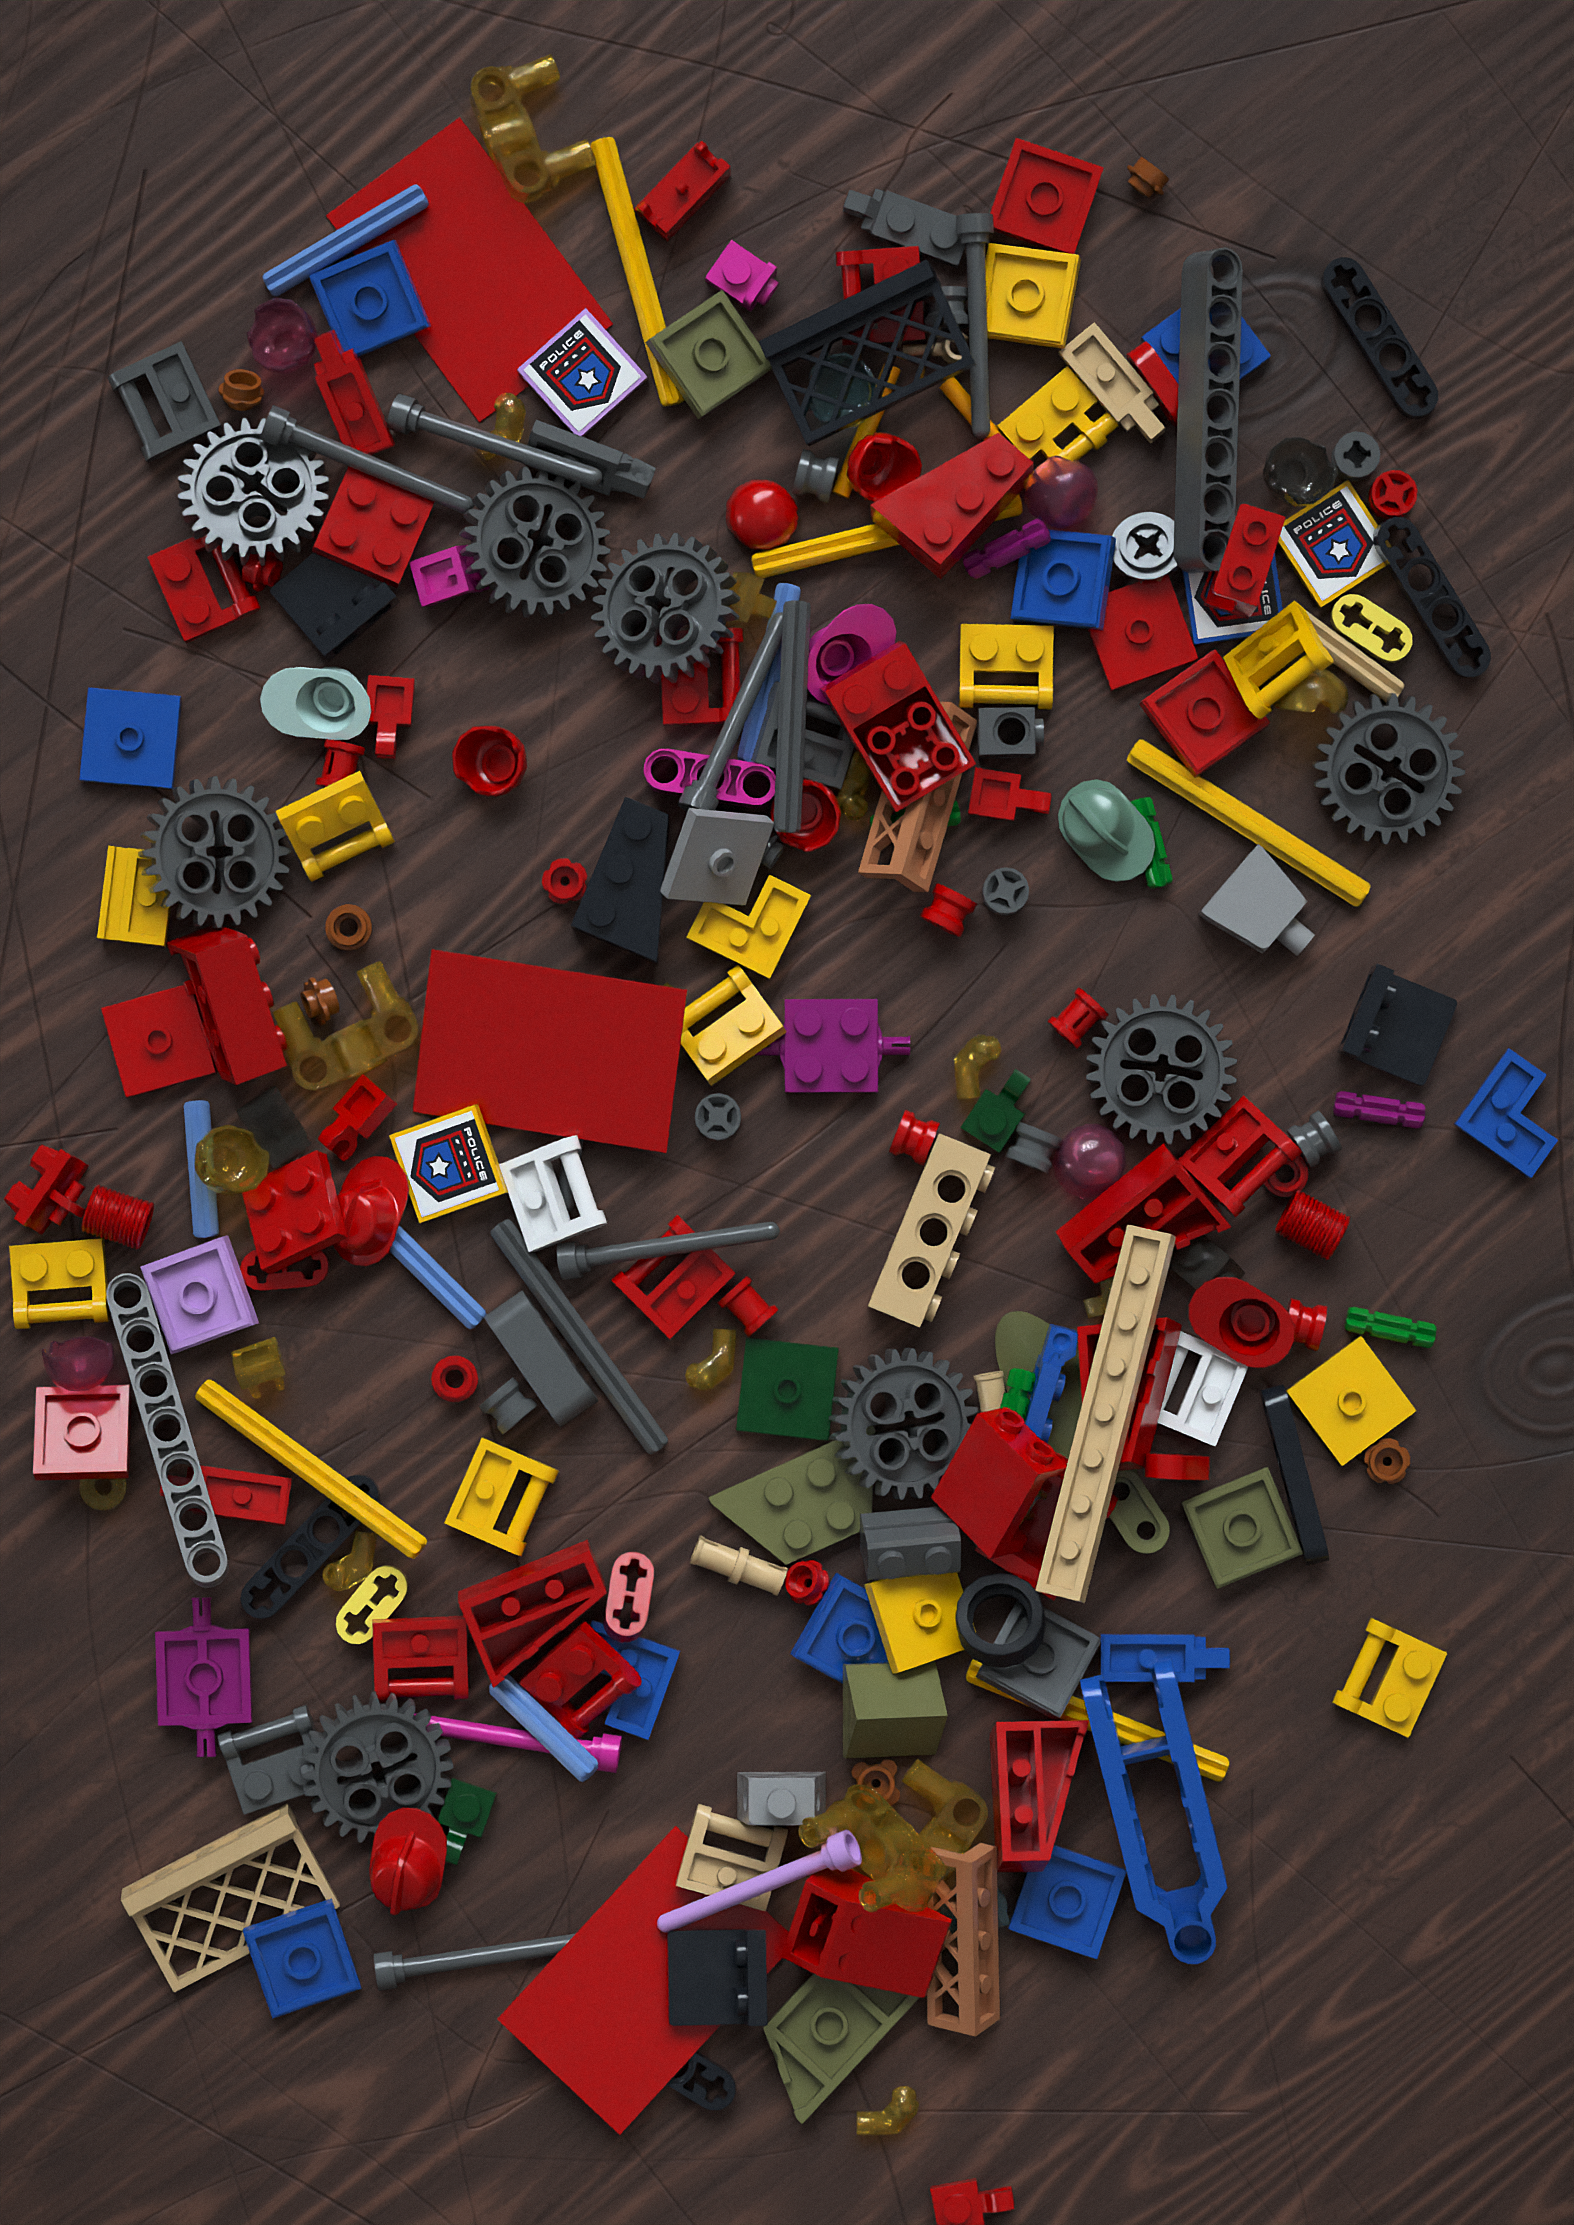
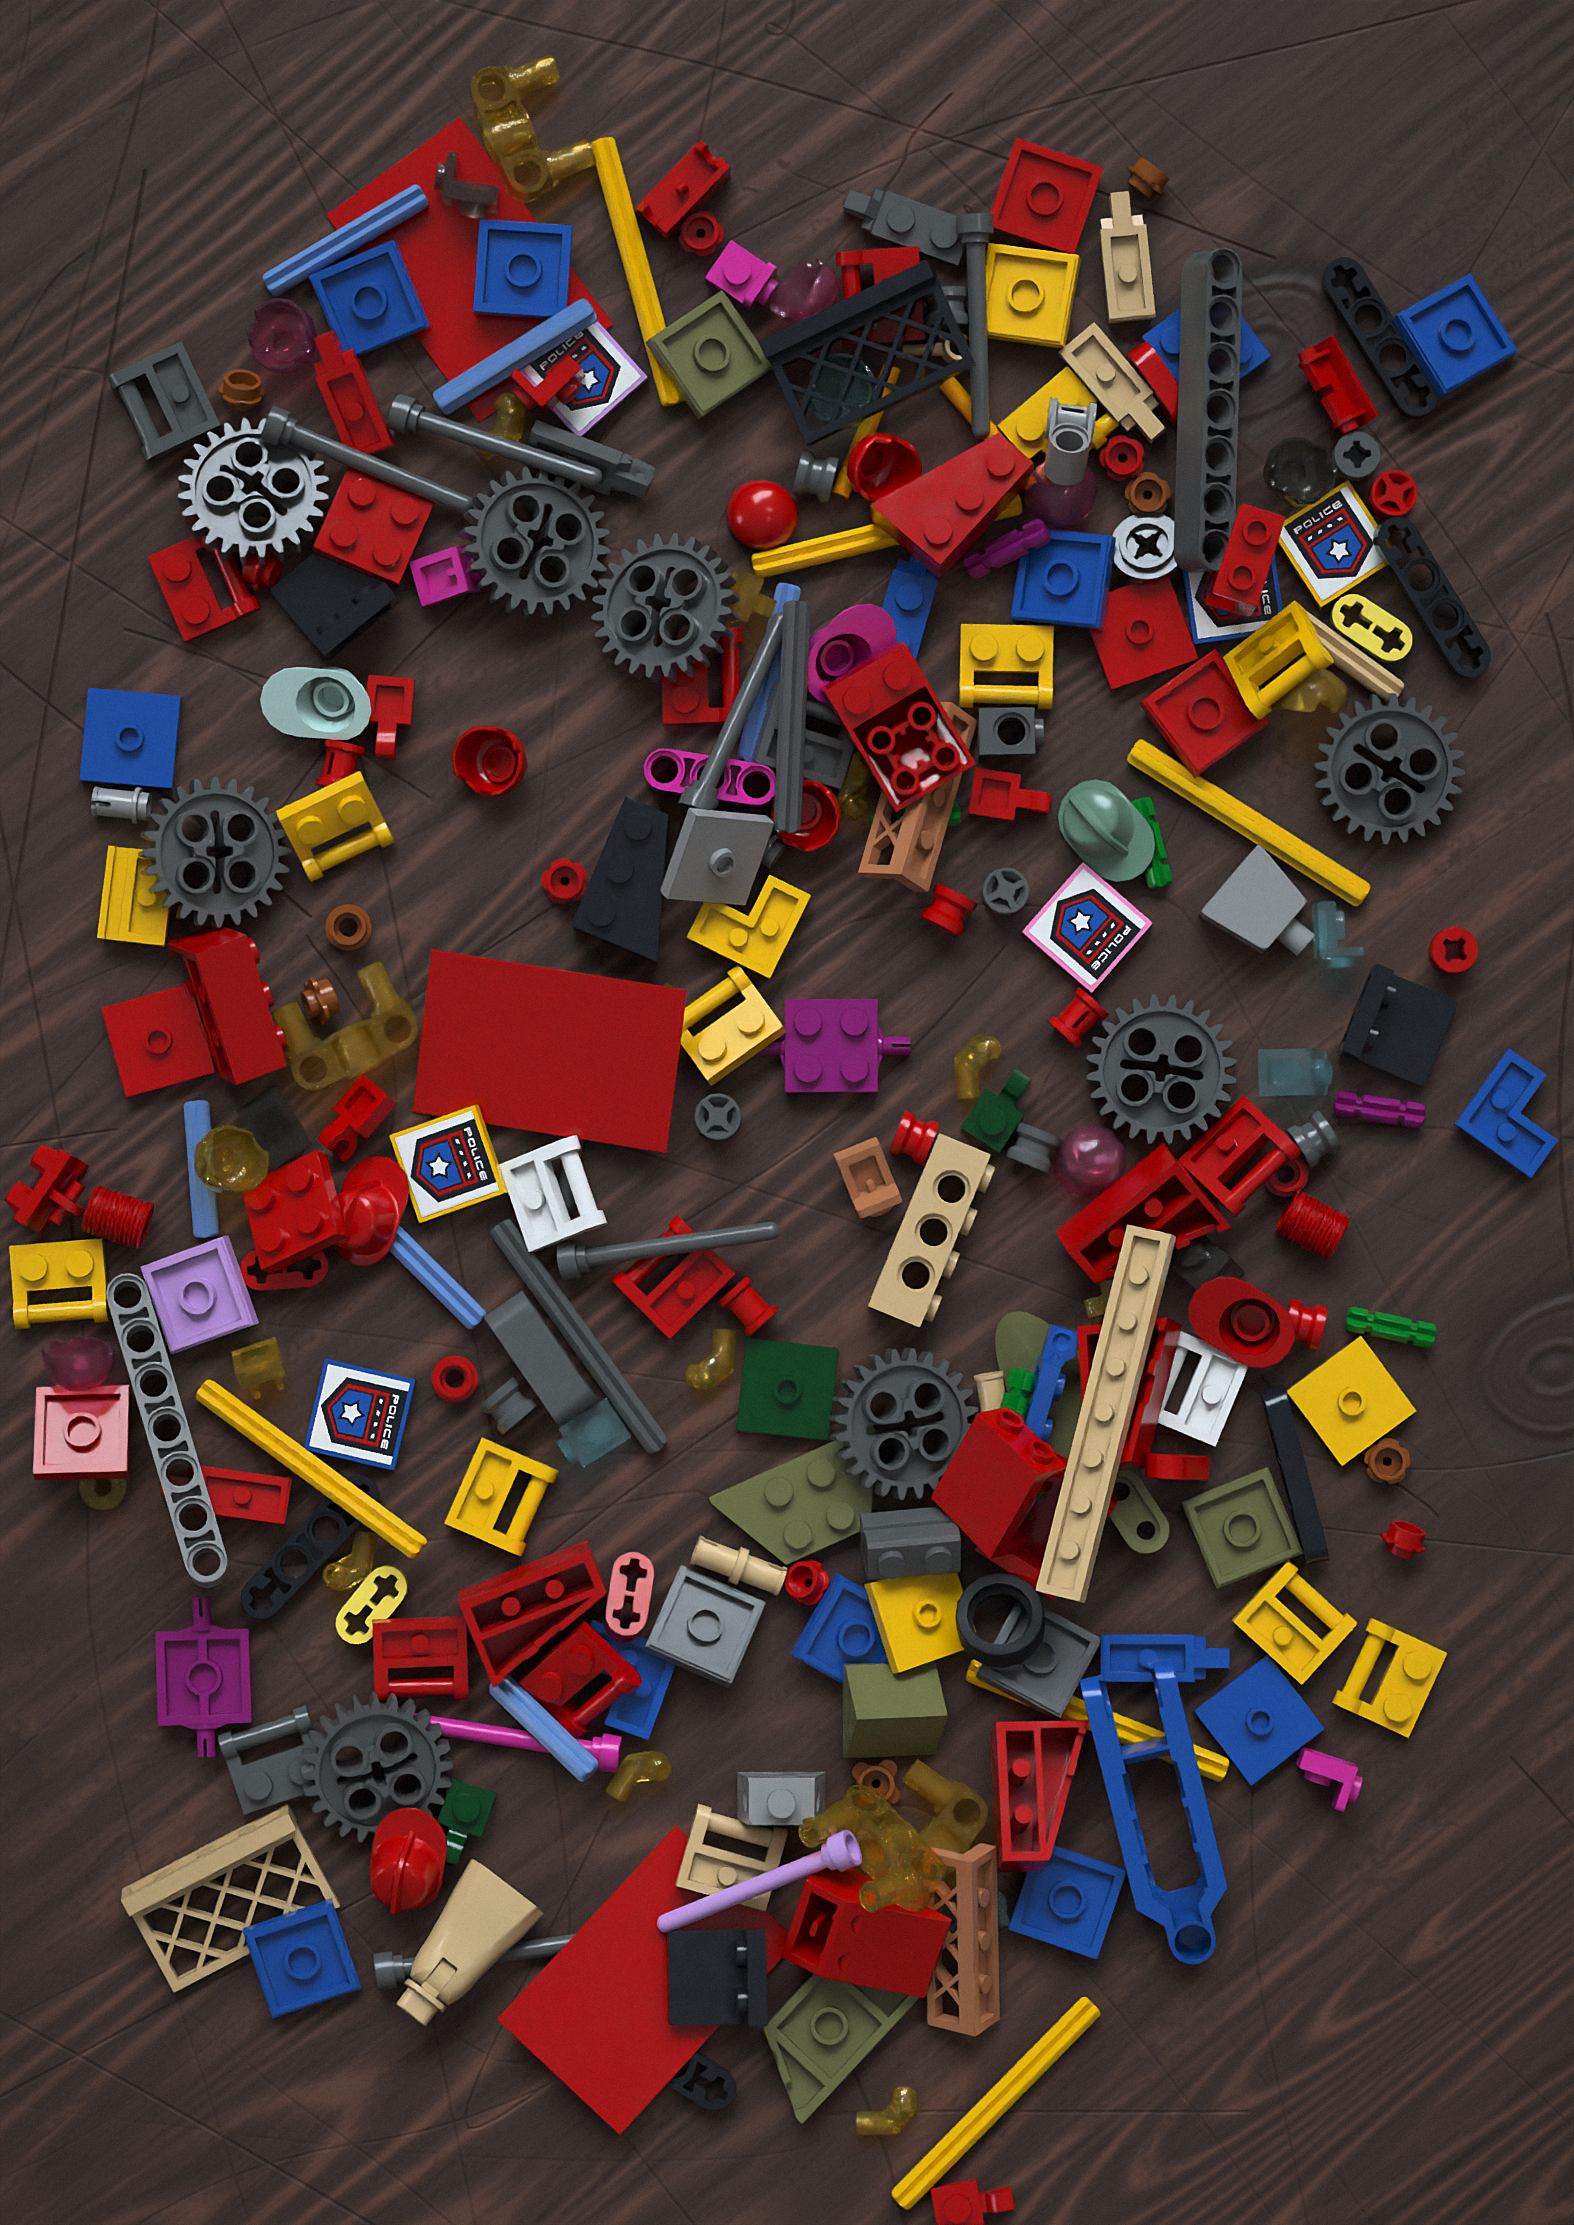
(123, 804): none -> light grey pin
(360, 1414): none -> tile
(471, 198): none -> clear smoke bracket
(471, 1934): none -> tan piece
(515, 355): none -> medium blue axle
(522, 269): none -> blue plate
(558, 386): none -> red bracket
(592, 1434): none -> clear light blue bracket
(638, 1768): none -> clear yellow arm
(704, 1626): none -> plate
(713, 233): none -> red plate
(805, 291): none -> clear pink hair
(868, 1178): none -> nougat bracket
(910, 601): none -> blue hinge
(995, 2103): none -> yellow axle
(1068, 441): none -> light grey piece
(1087, 927): none -> tile
(1122, 445): none -> red plate
(1126, 263): none -> tan hinge
(1147, 482): none -> dark orange plate
(1259, 1719): none -> blue plate
(1284, 1634): none -> yellow plate
(1294, 1072): none -> clear light blue bracket
(1323, 1768): none -> dark pink bracket
(1328, 928): none -> clear light blue bracket
(1338, 385): none -> red hinge
(1404, 1539): none -> red plate
(1447, 956): none -> red wheel
(1455, 335): none -> blue plate

